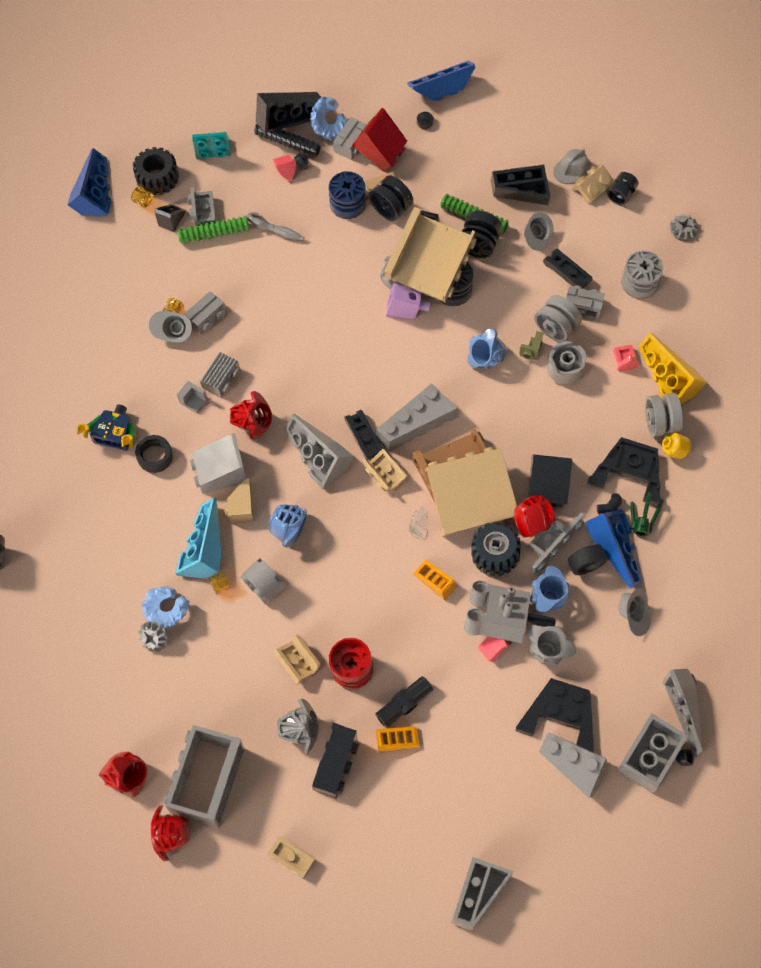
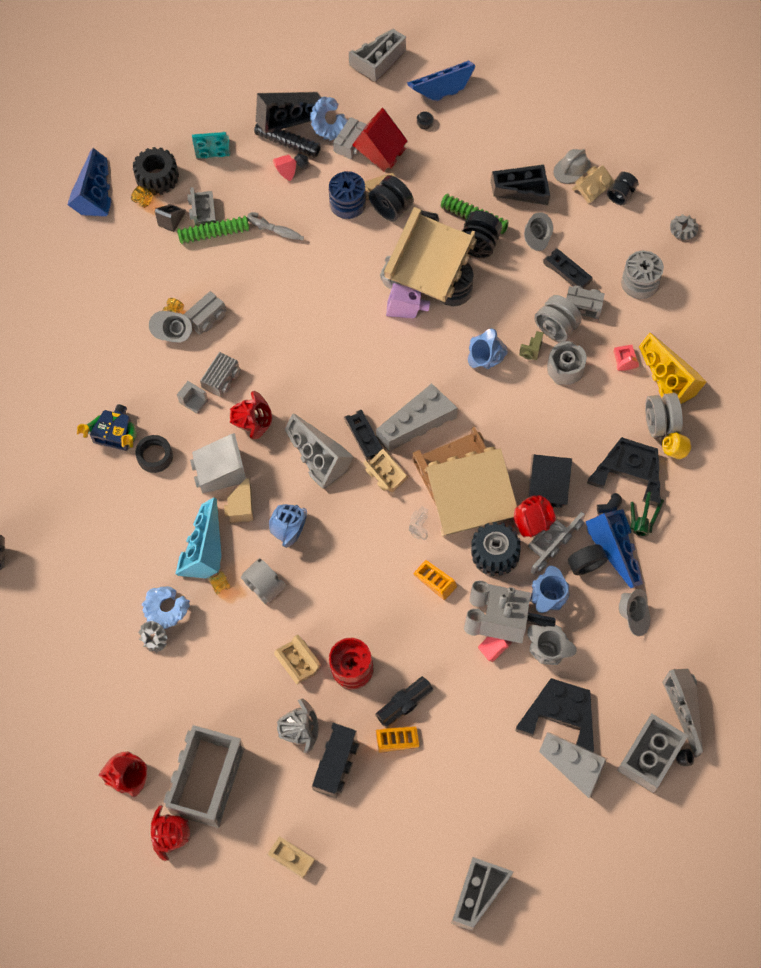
(378, 55): none -> light grey wedge

